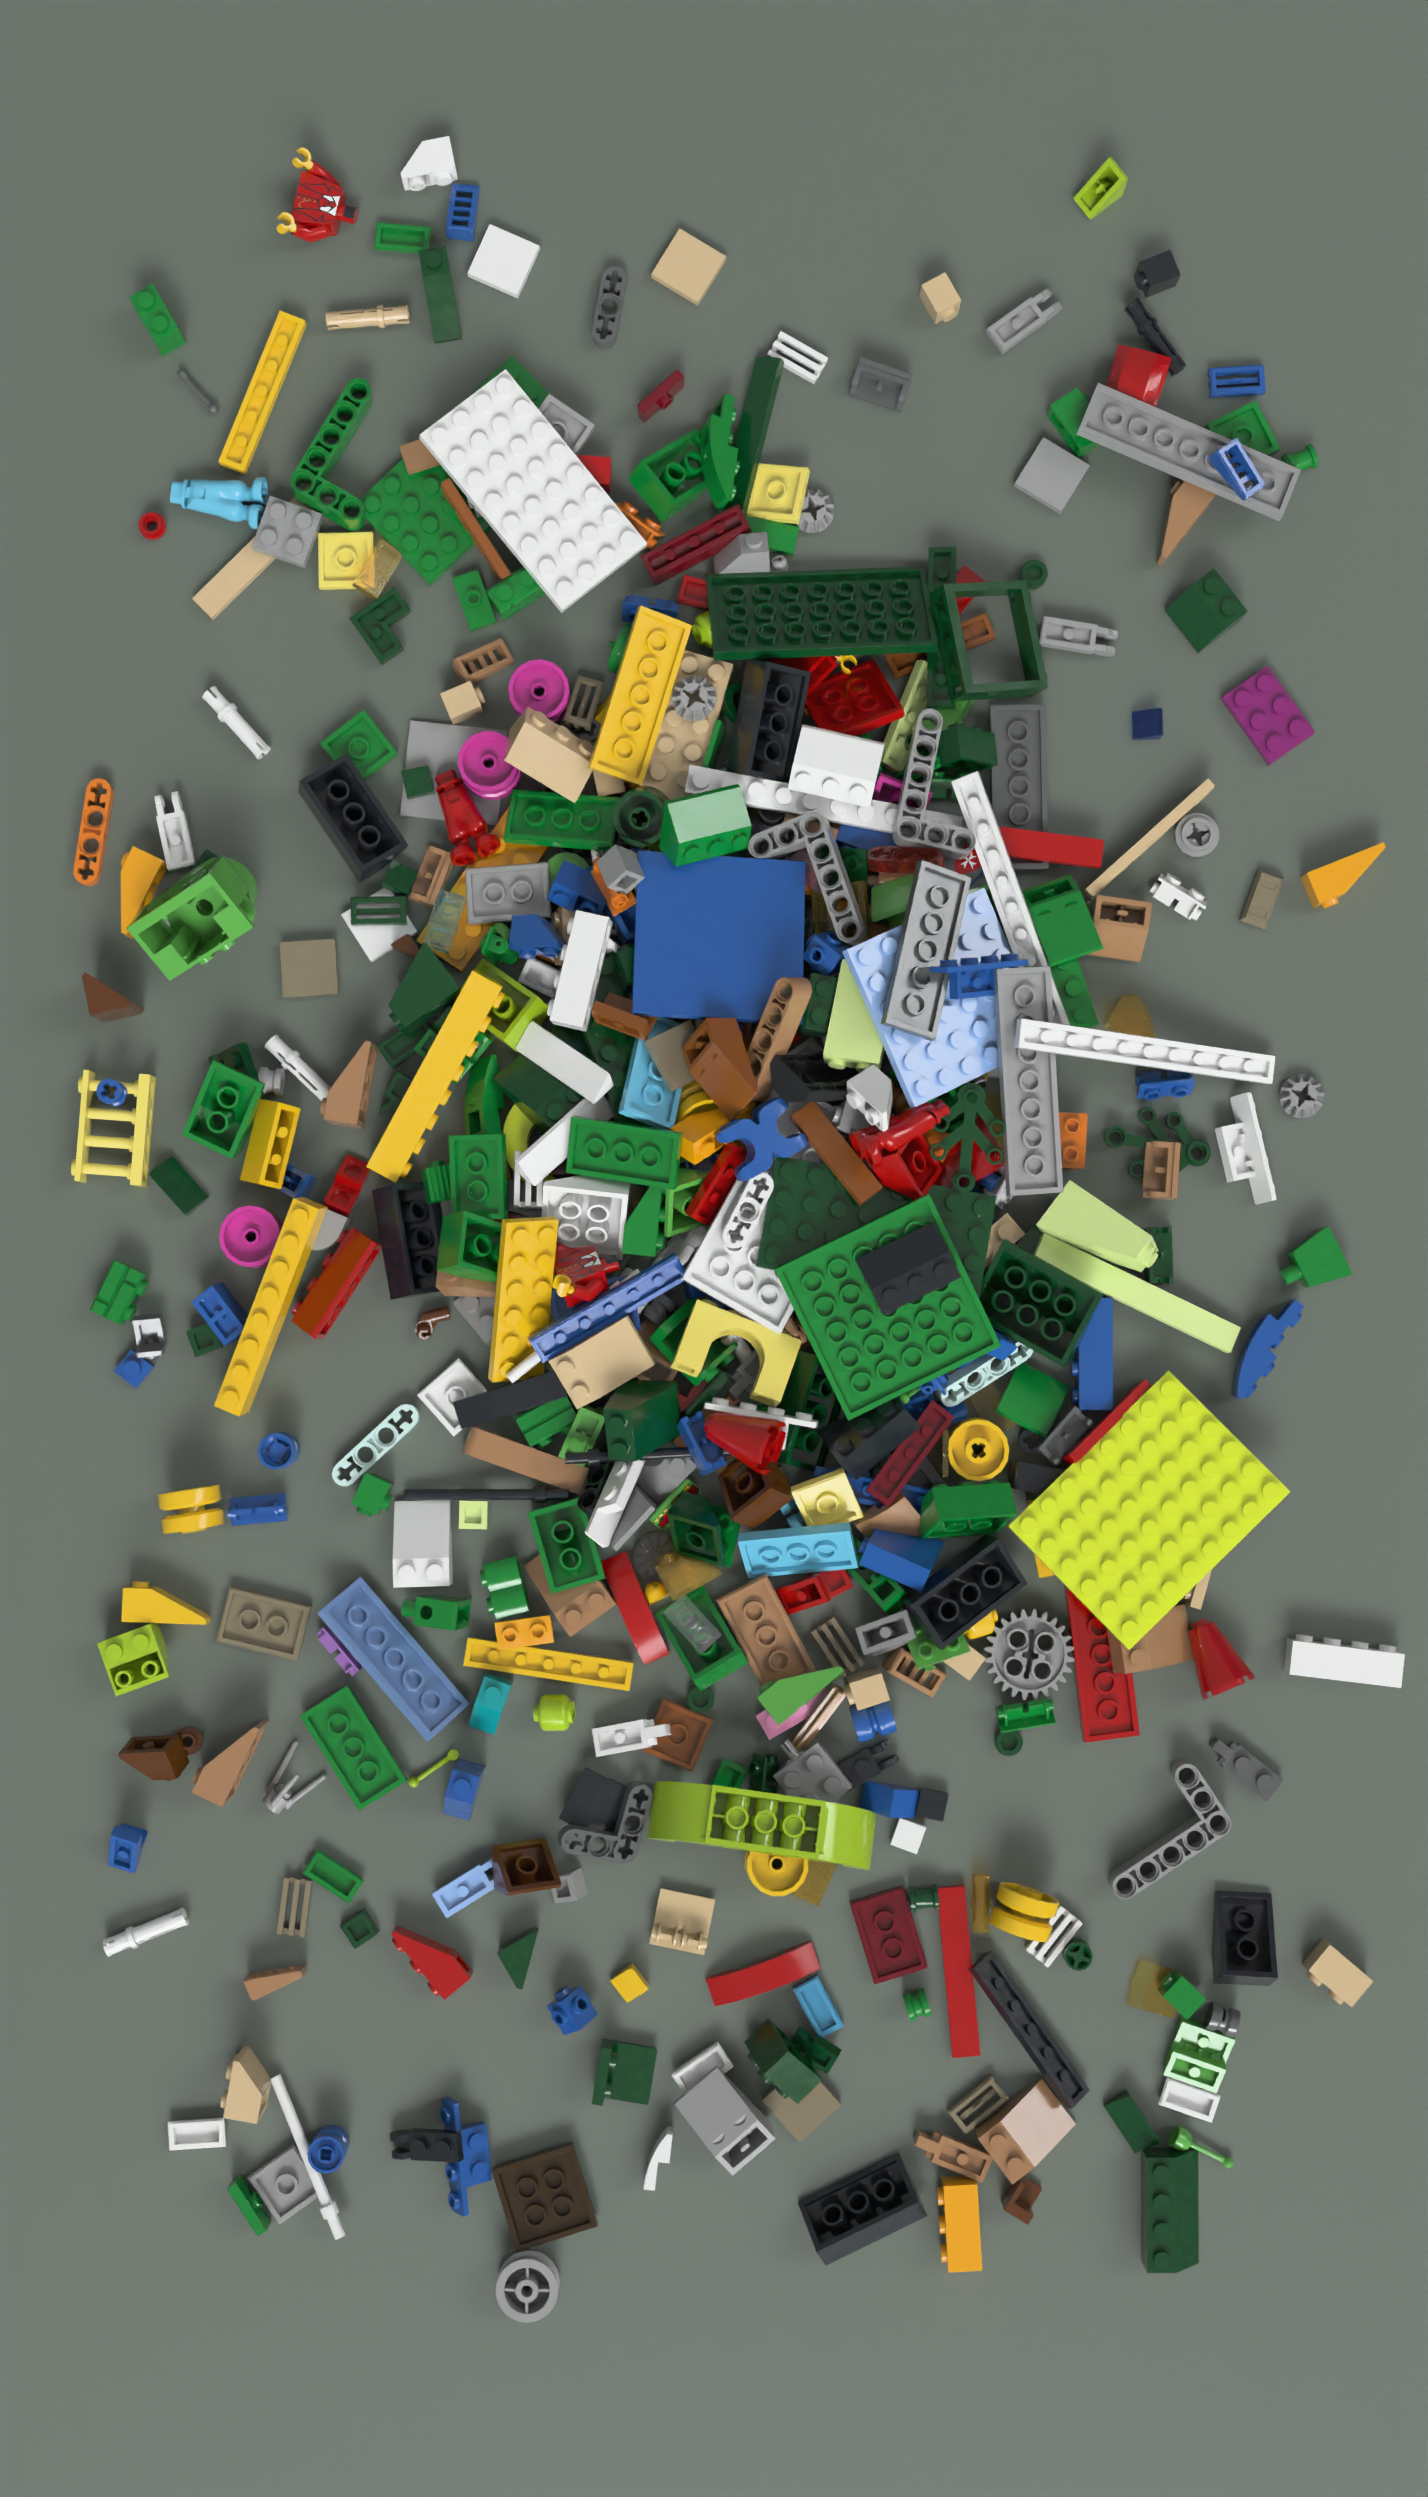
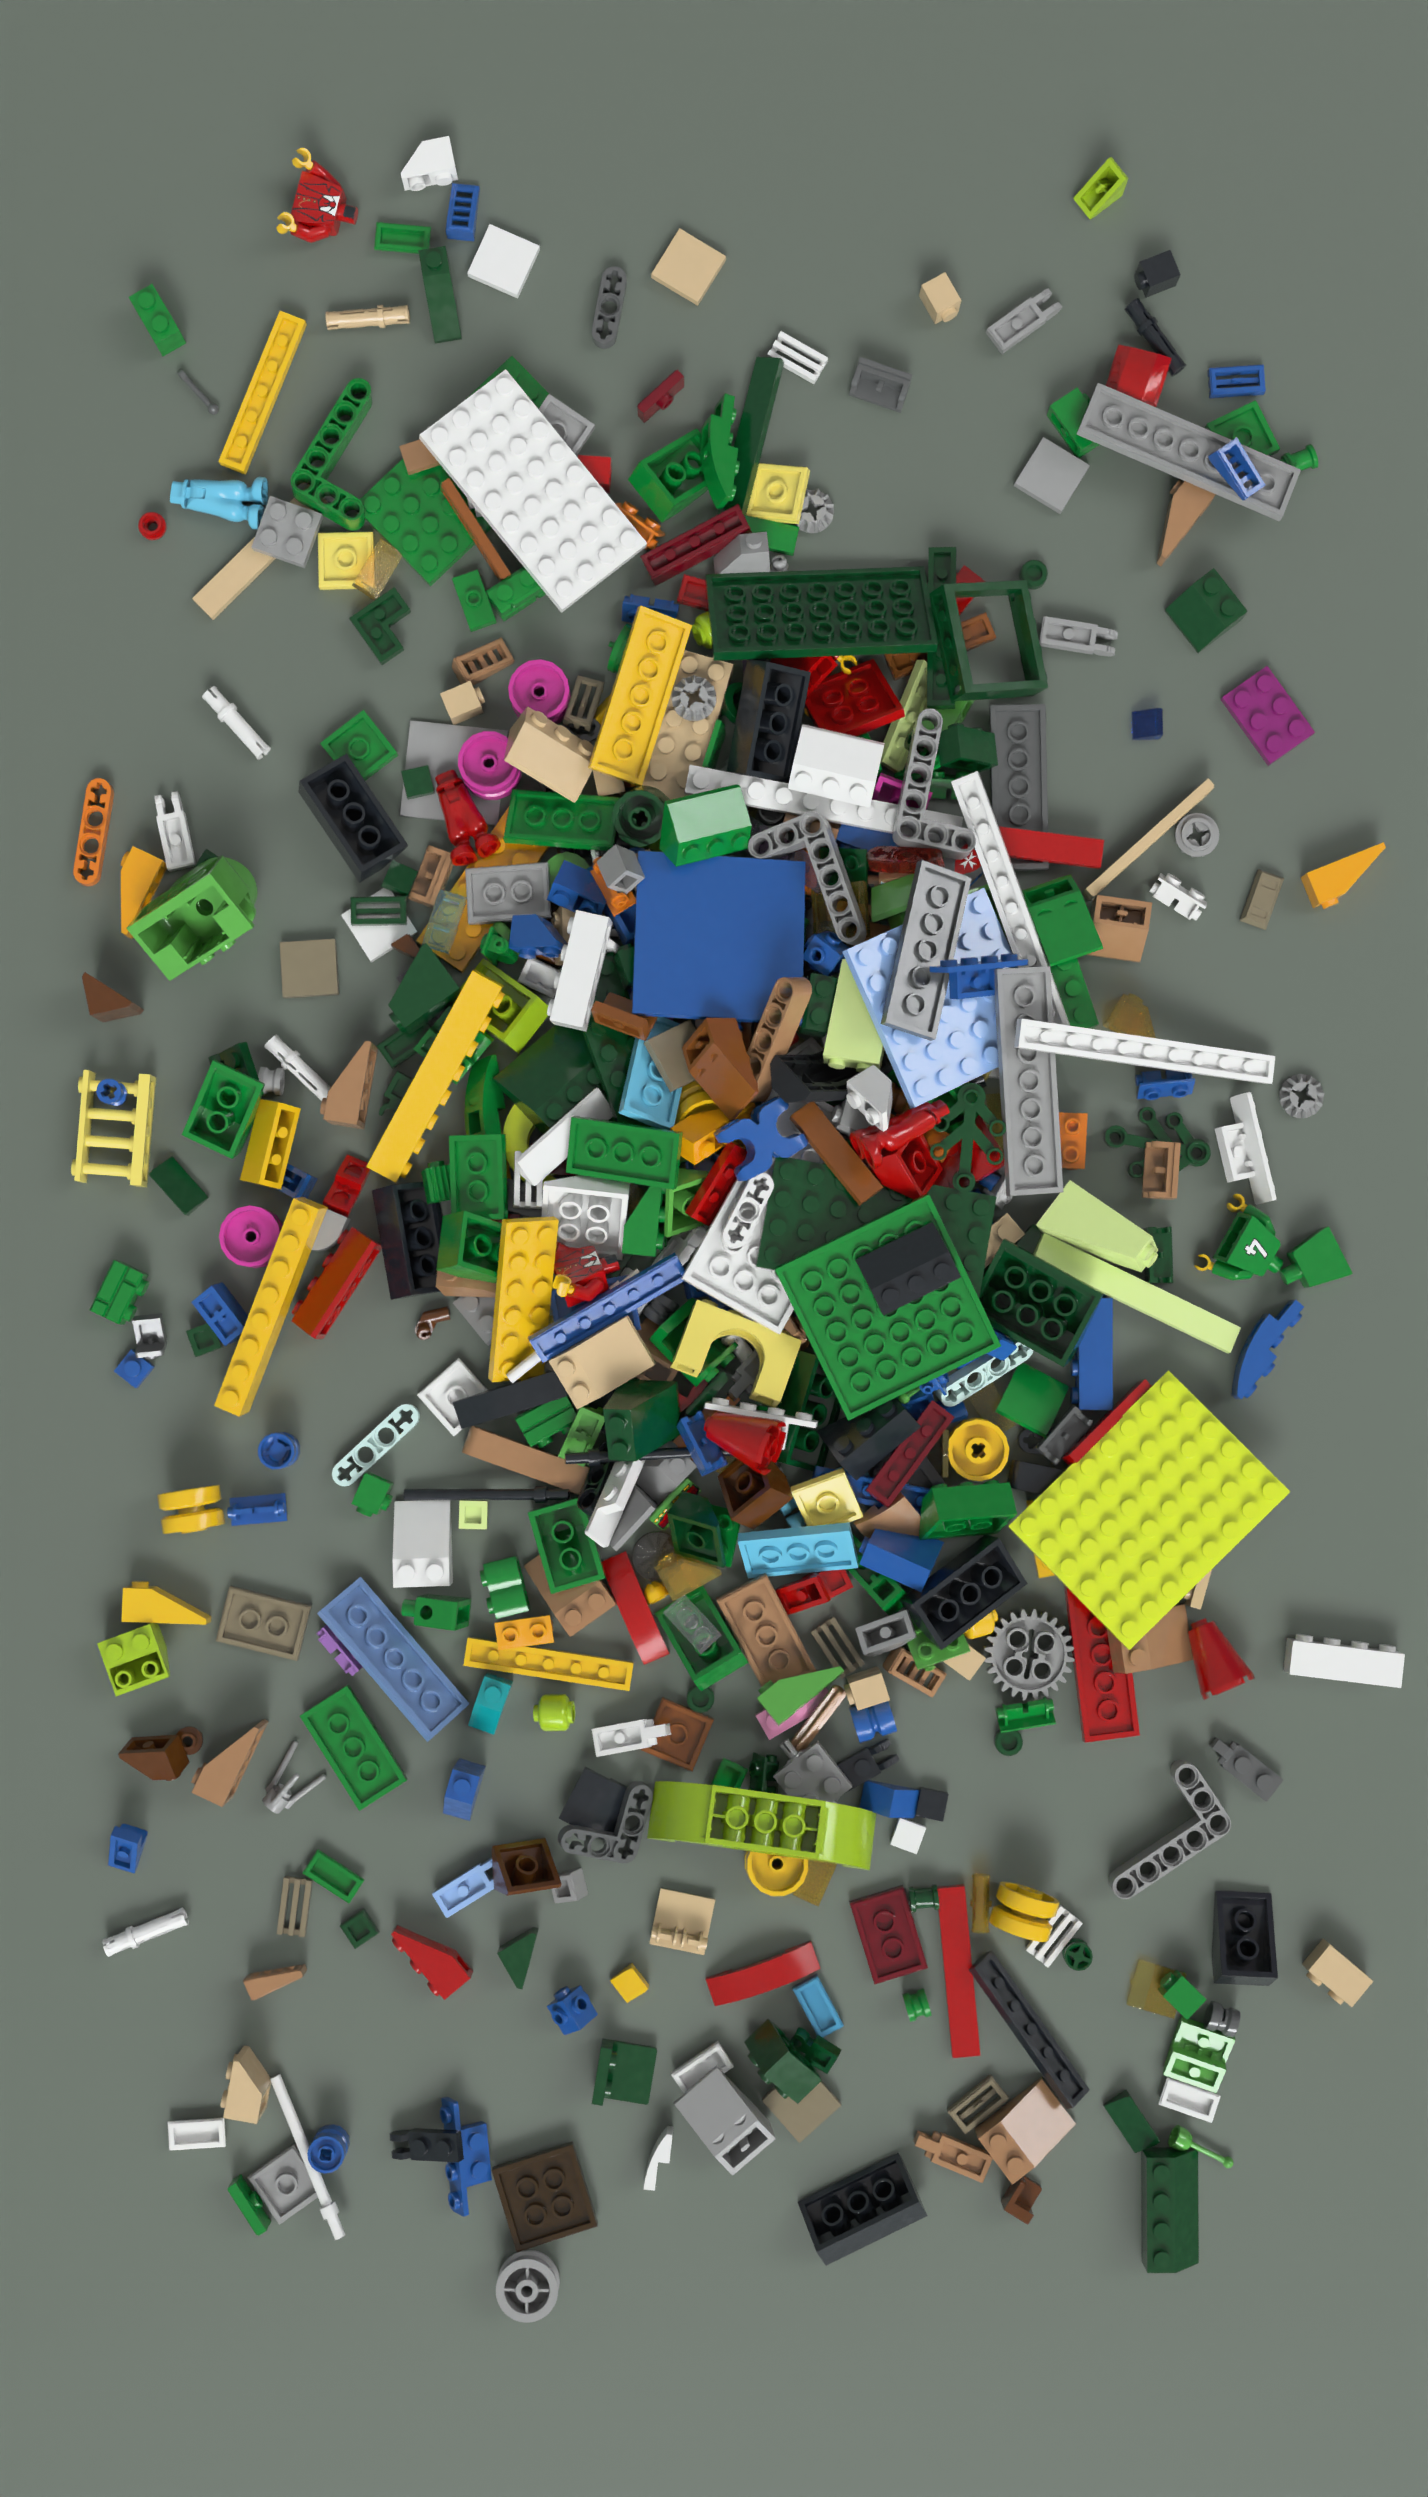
(452, 1755): lime hinge -> none
(564, 1063): white slope -> none
(960, 2224): light orange brick -> none
(1247, 1247): none -> green torso

